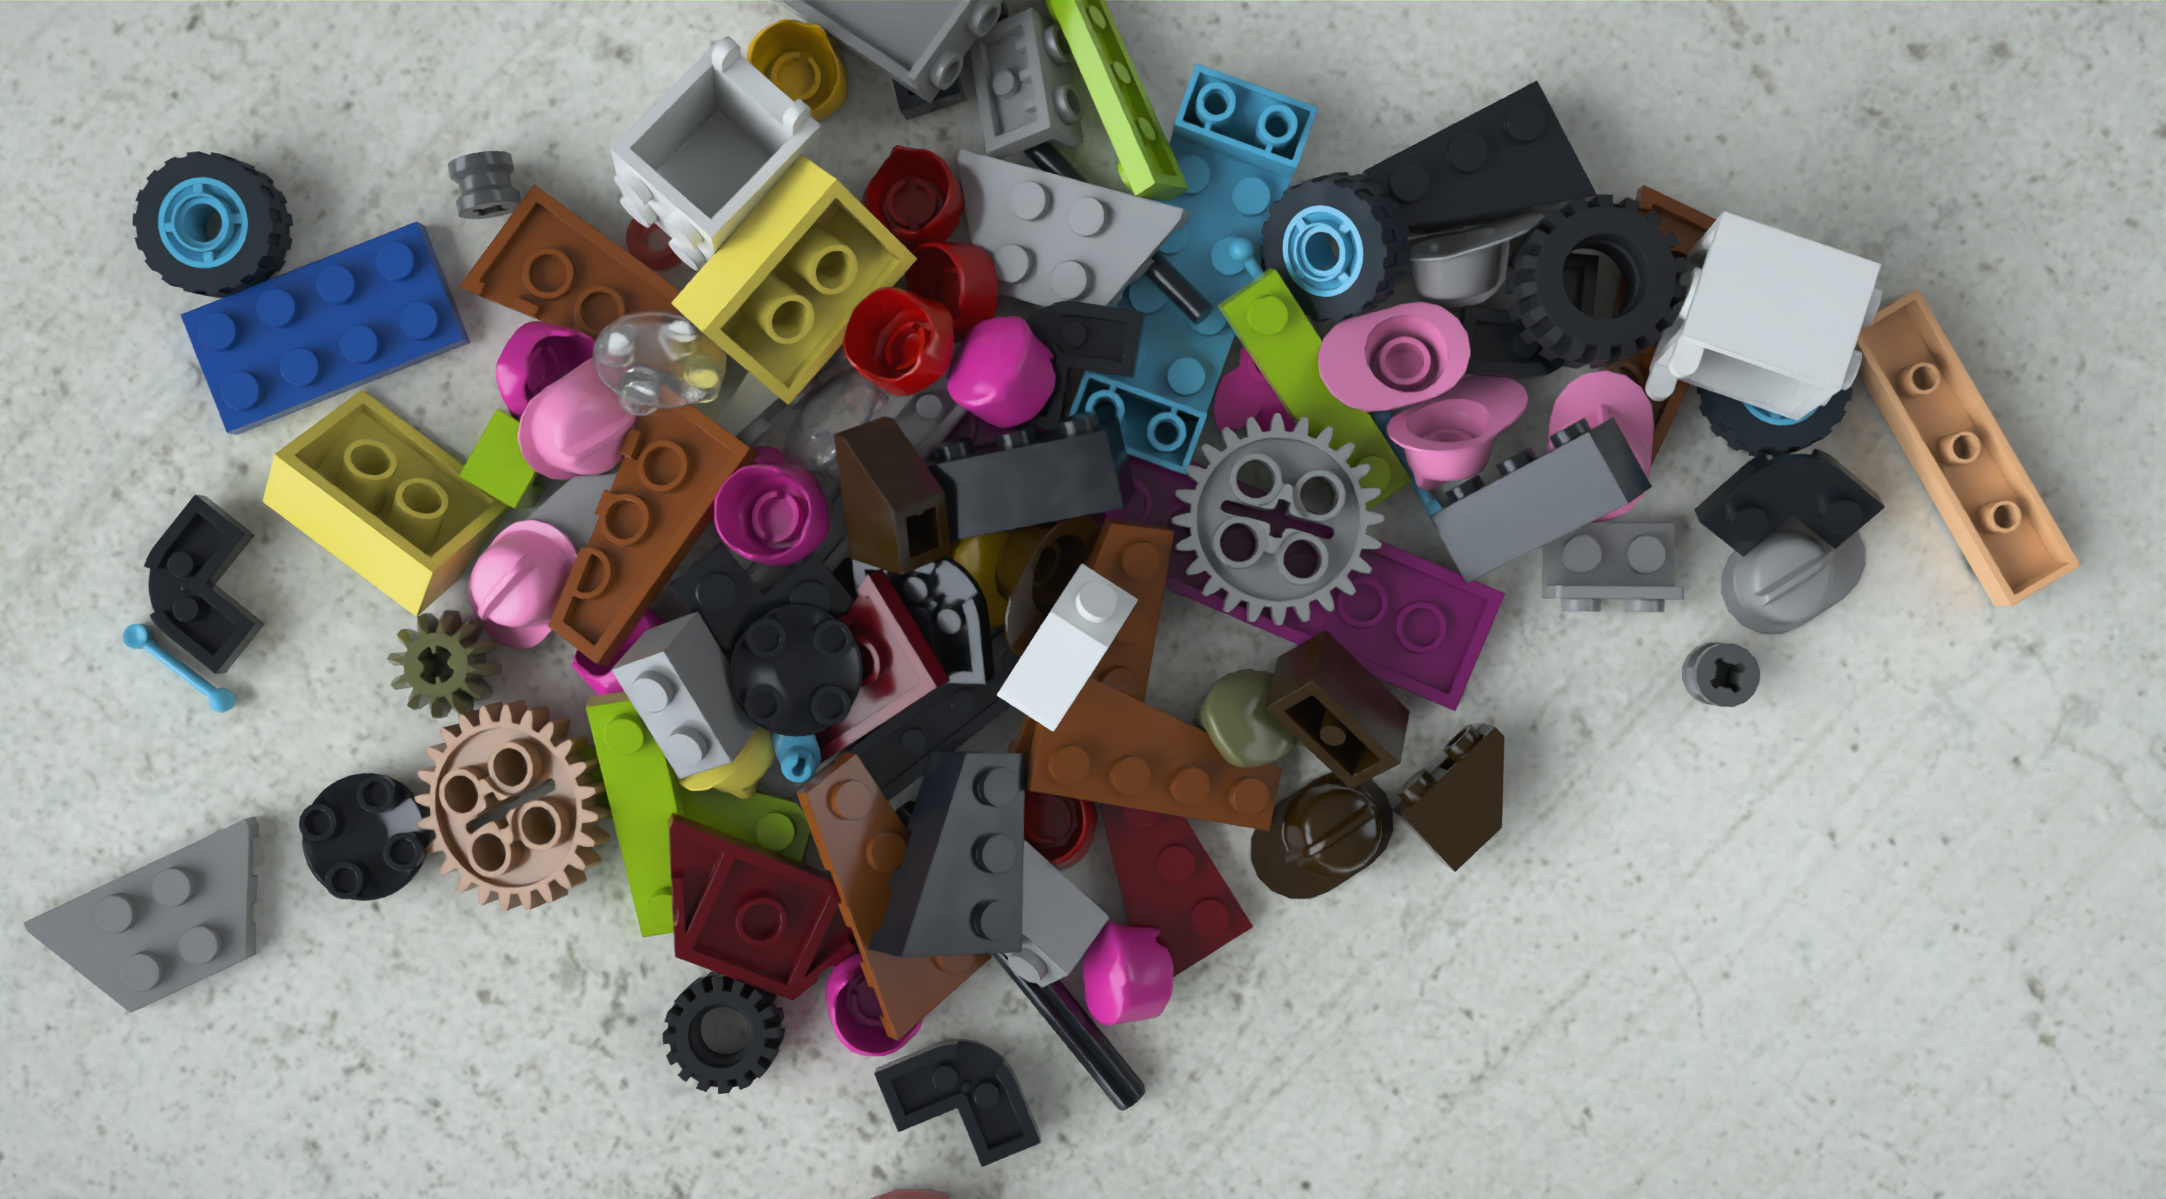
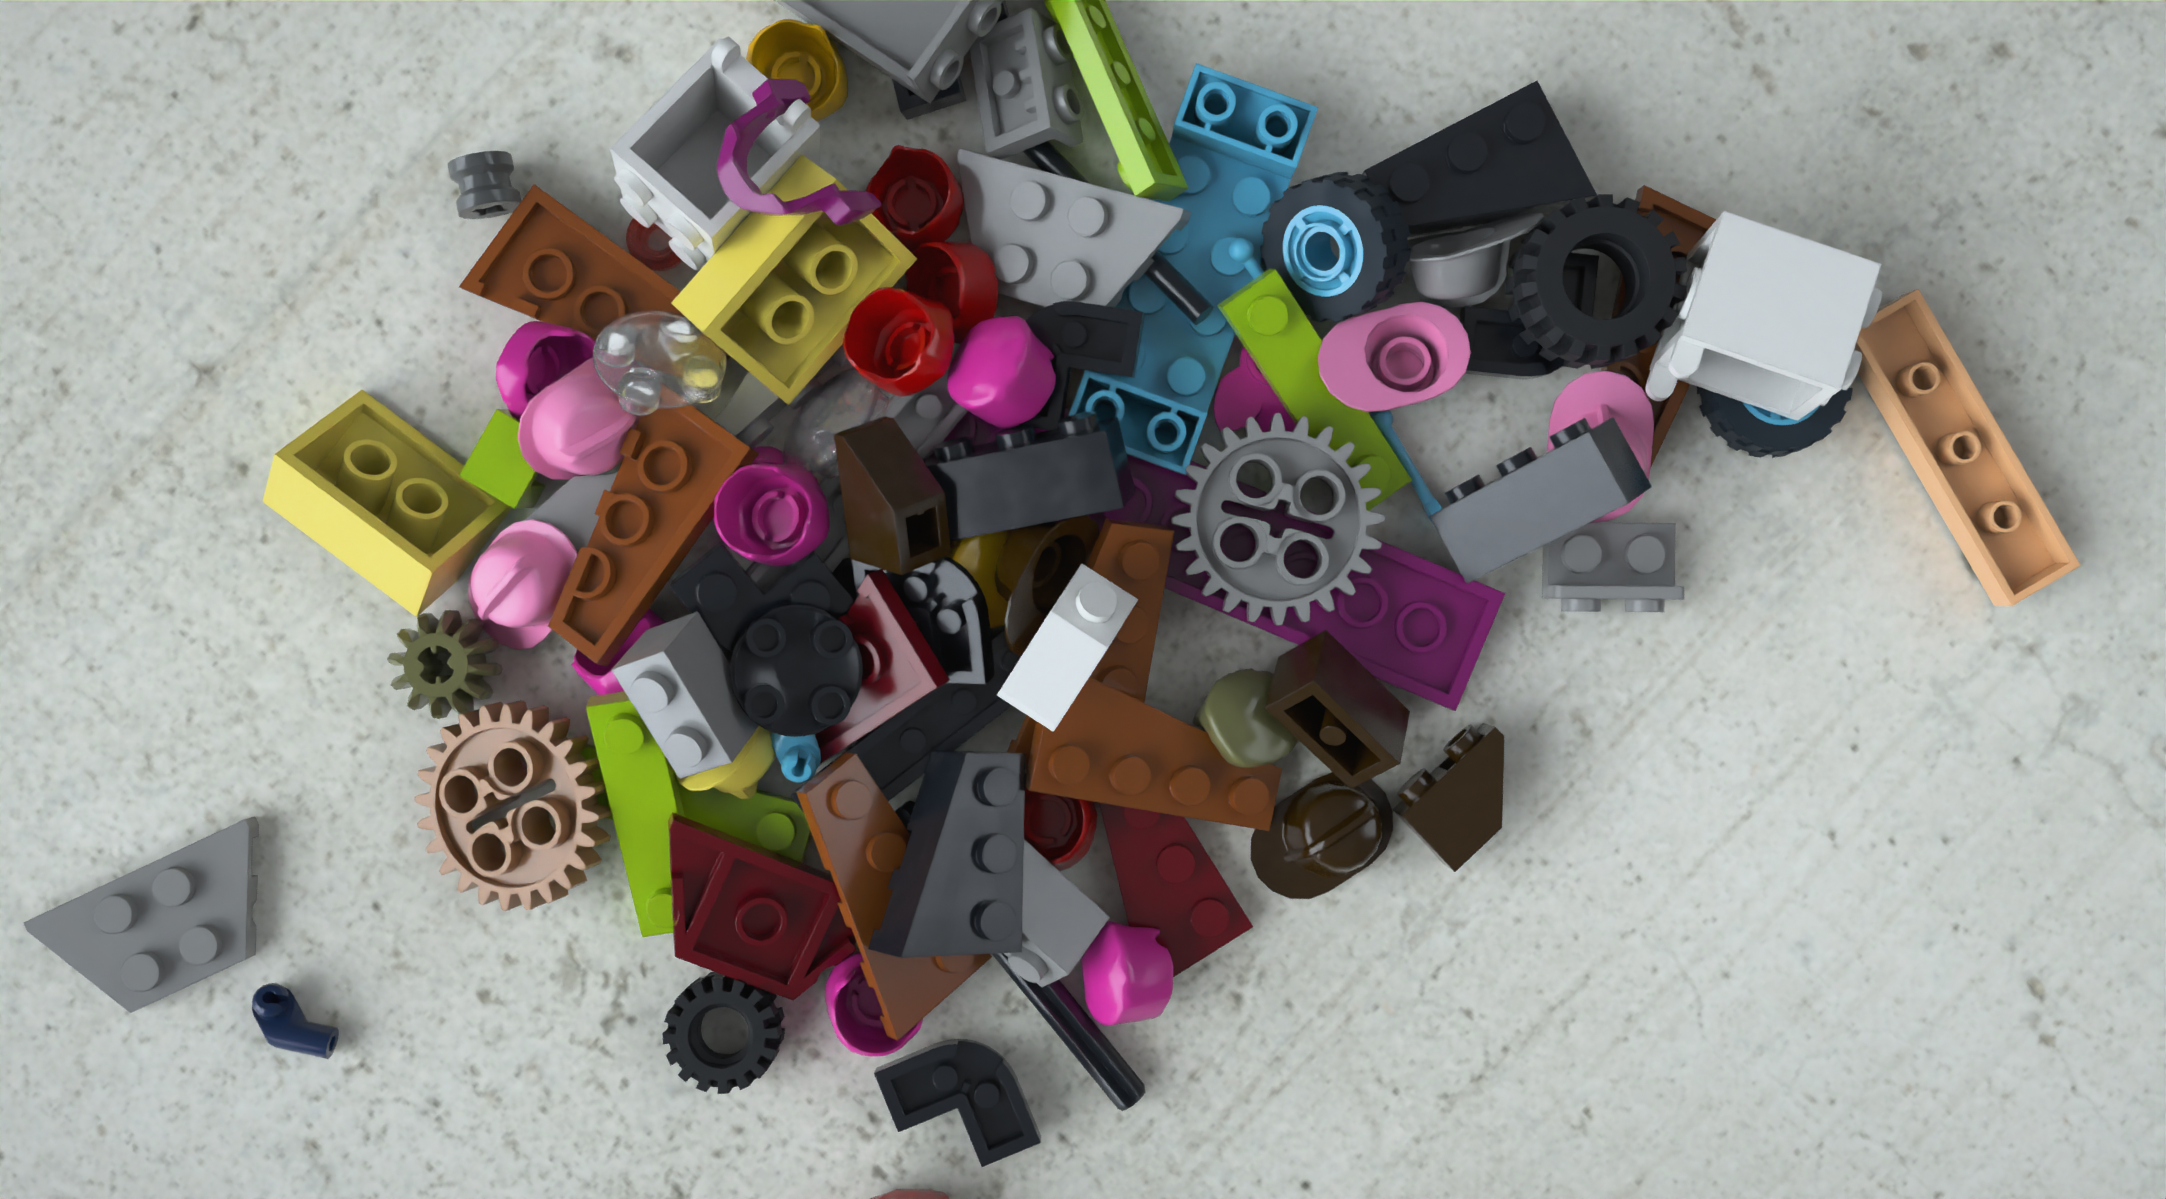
(141, 637): medium azure hinge -> none
(174, 219): black wheel -> none
(184, 587): black plate -> none
(287, 1026): none -> dark blue arm
(325, 328): blue plate -> none
(364, 837): black dish -> none
(773, 100): none -> magenta helmet
(1456, 431): bright pink piece -> none
(1706, 676): dark grey wheel -> none
(1790, 578): light grey piece -> none
(1801, 485): black plate -> none

